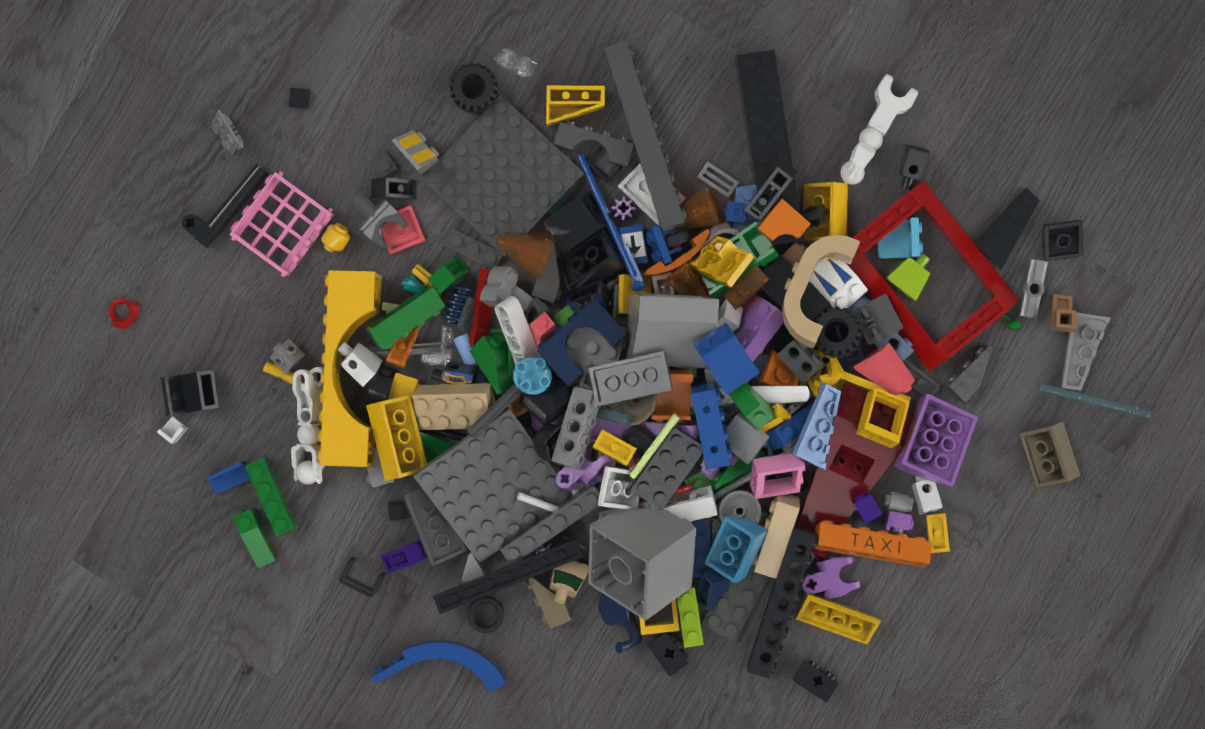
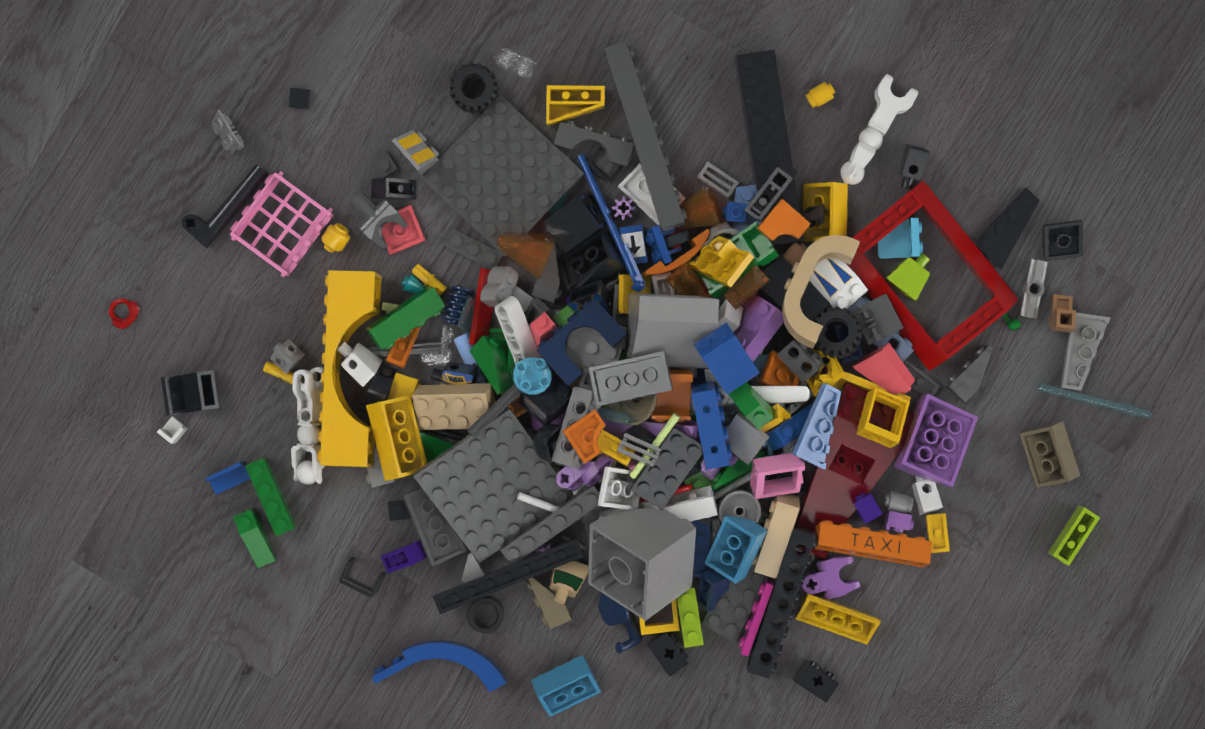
(448, 274): green arch -> none
(565, 685): none -> dark azure slope
(584, 435): none -> orange tile
(624, 443): none -> light grey tile
(758, 610): none -> dark pink plate
(820, 94): none -> yellow brick
(1073, 535): none -> lime brick

